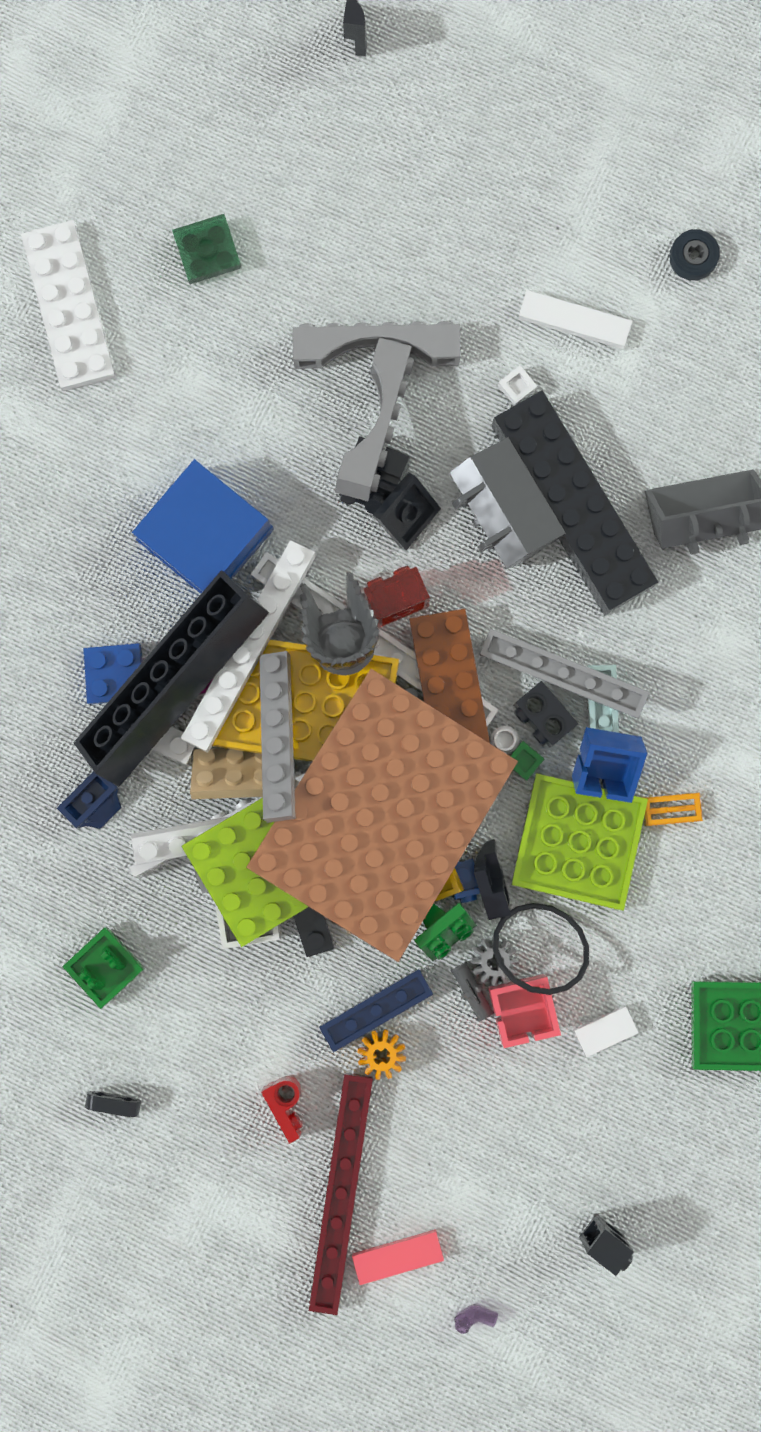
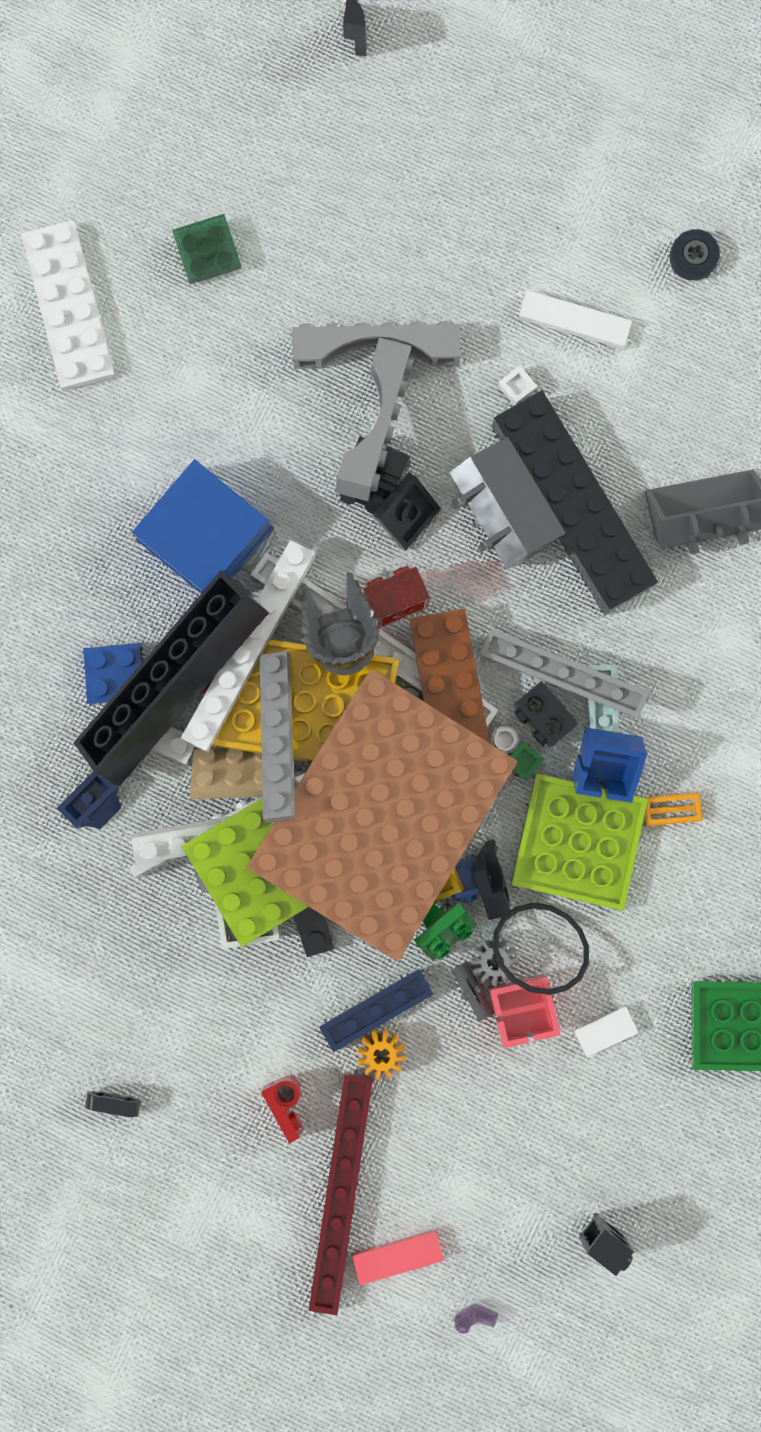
(103, 967): green plate -> none

